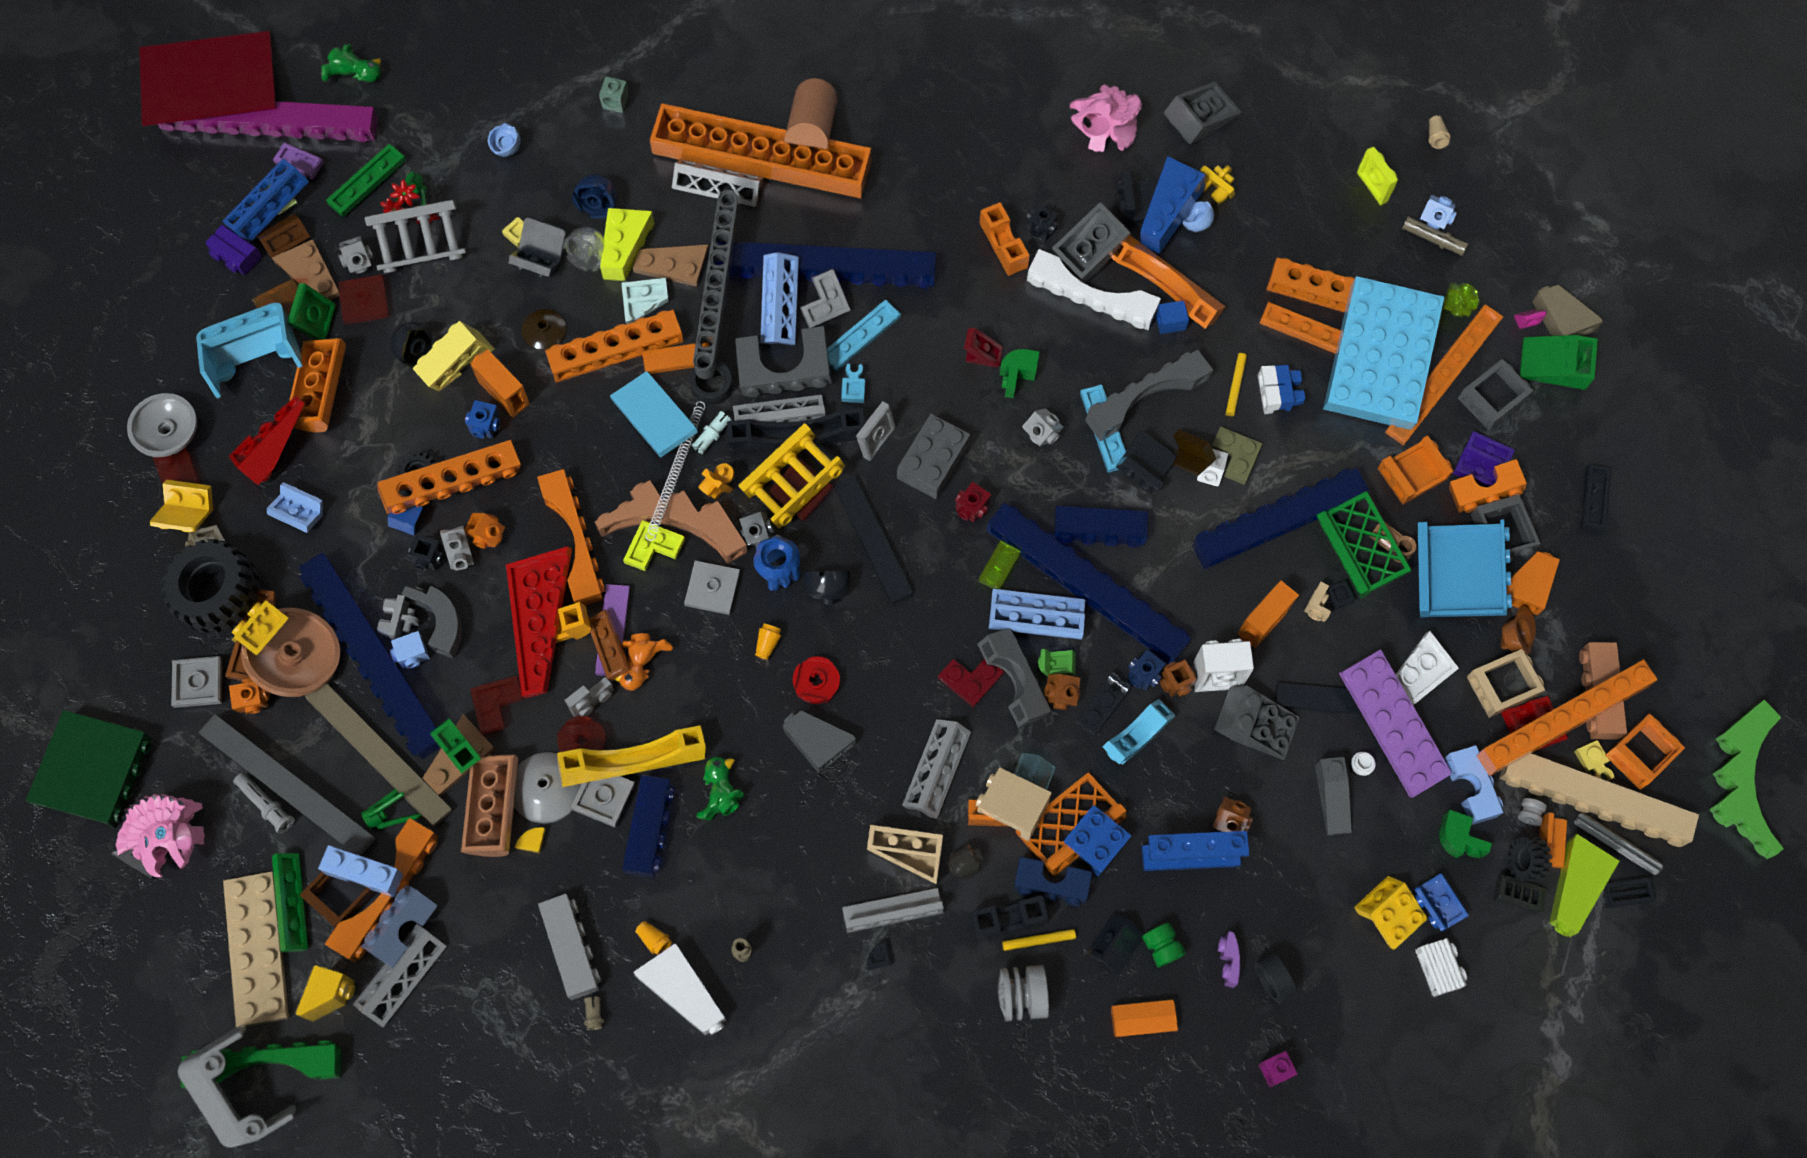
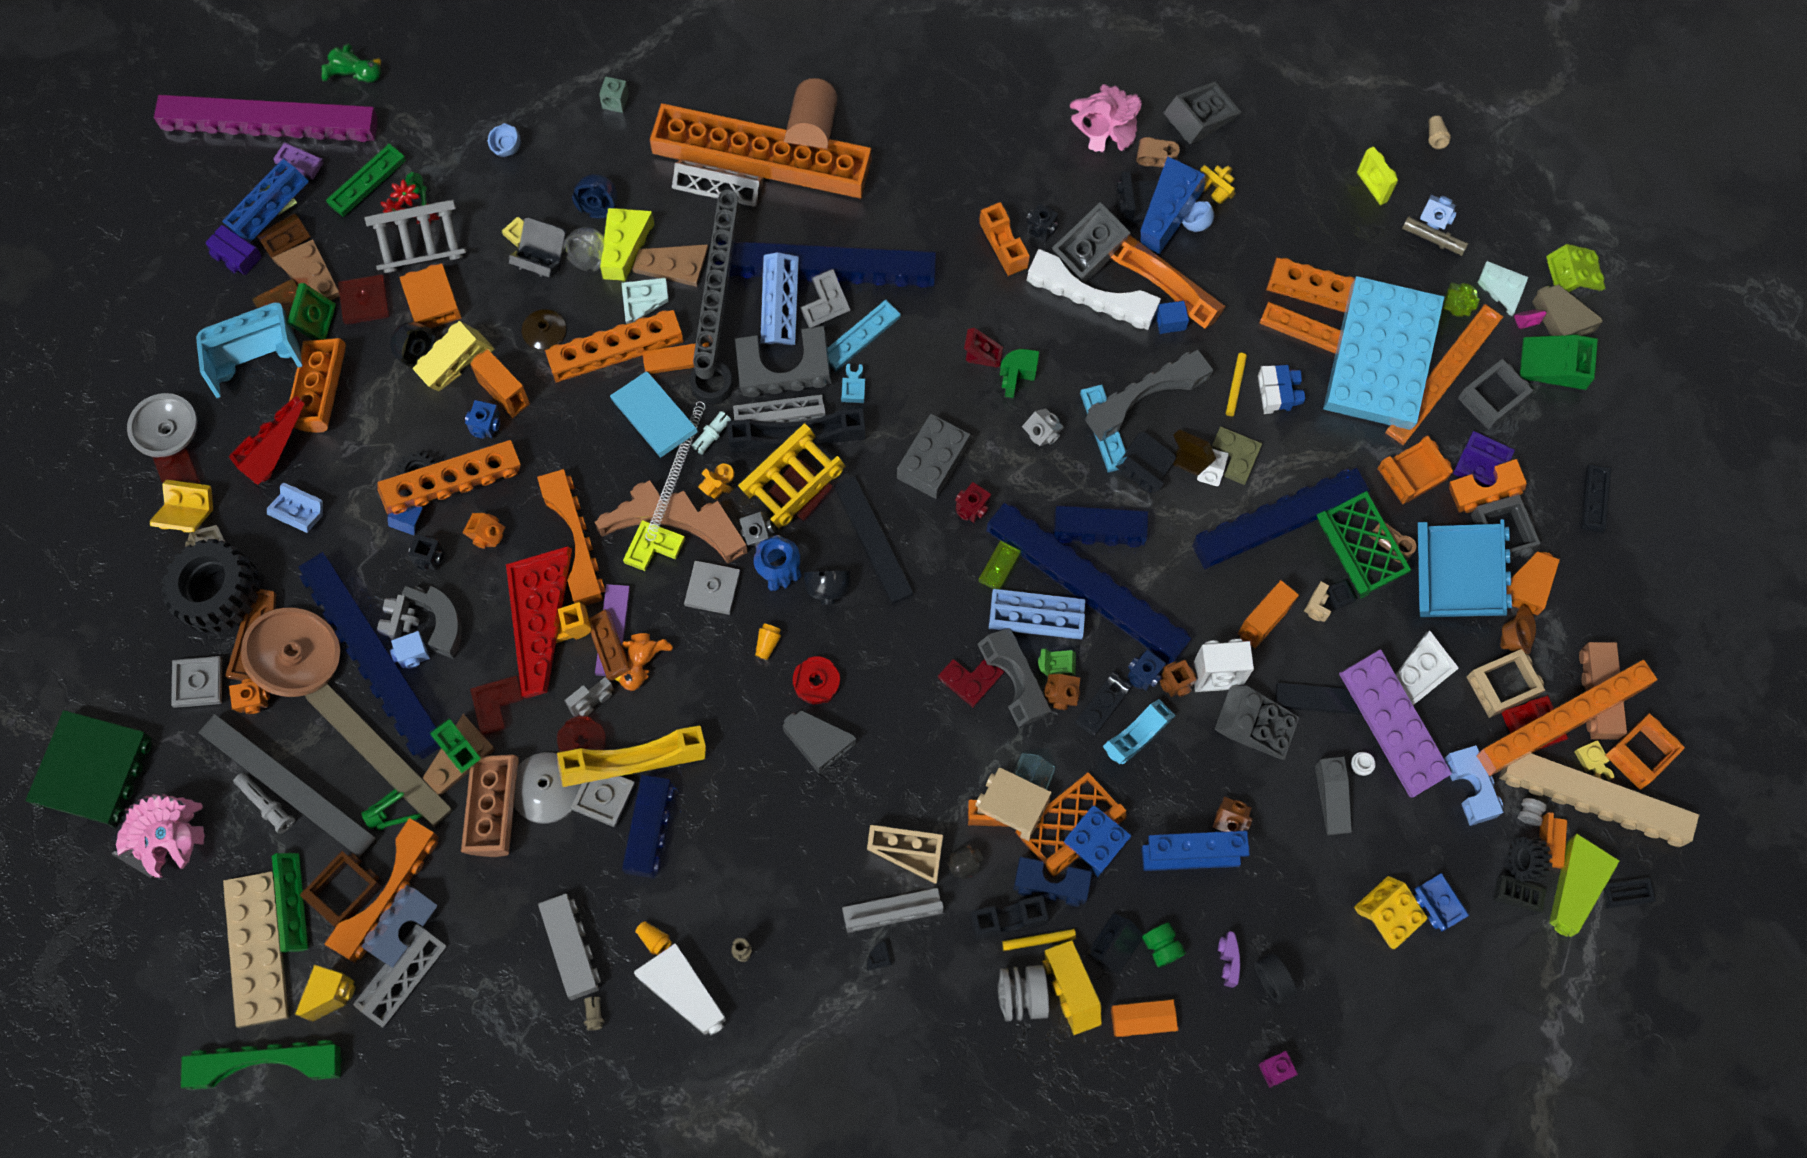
(198, 1077): light grey windscreen -> none
(206, 78): dark red piece -> none
(260, 628): yellow bracket -> none
(352, 248): light grey brick -> none
(361, 870): light blue arch -> none
(430, 296): none -> orange brick
(457, 548): light grey hips -> none
(531, 840): yellow tile -> none
(722, 794): green animal -> none
(876, 431): light grey plate -> none
(941, 768): light grey fence -> none
(1073, 987): none -> yellow wedge
(1155, 152): none -> medium nougat piece
(1441, 967): white brick -> none
(1455, 838): green brick -> none
(1503, 285): none -> light aqua wing
(1575, 267): none -> lime bracket
(1618, 843): dark grey axle -> none
(1737, 776): bright green arch -> none

